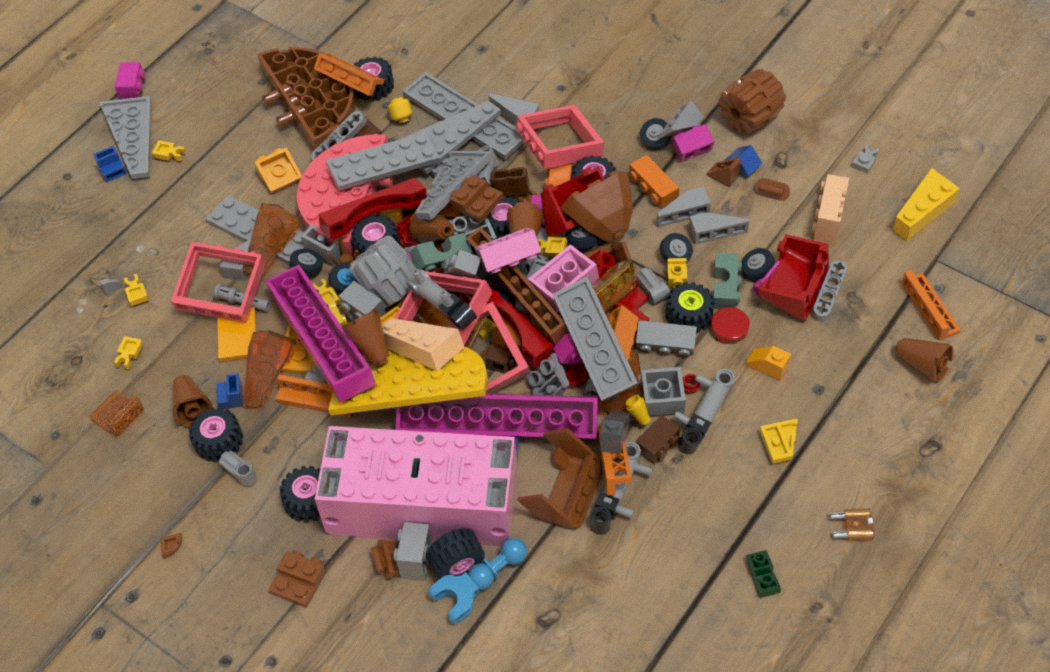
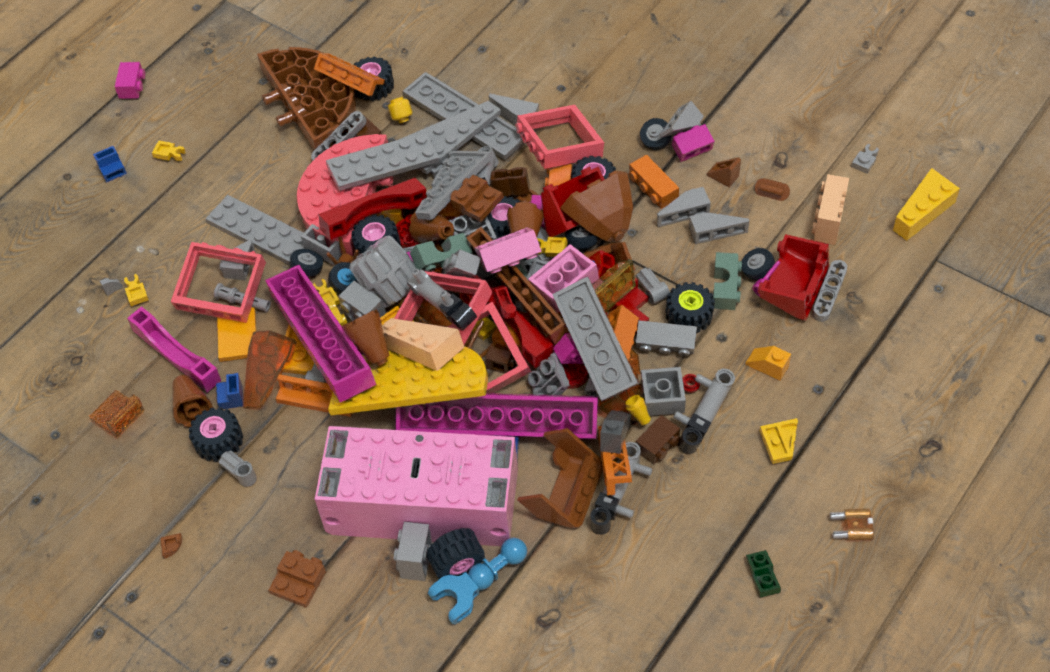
(128, 349): yellow plate -> none
(131, 128): light grey wing -> none
(192, 365): none -> dark pink arch
(271, 232): clear orange wedge -> none
(278, 170): light orange plate -> none
(299, 493): black wheel -> none
(384, 558): dark orange piece -> none
(504, 302): none -> red piece
(676, 246): black wheel -> none
(676, 272): yellow brick -> none
(729, 324): red tile -> none
(749, 159): blue piece -> none
(752, 101): dark orange wheel -> none
(926, 356): dark orange cone -> none
(927, 307): orange fence -> none

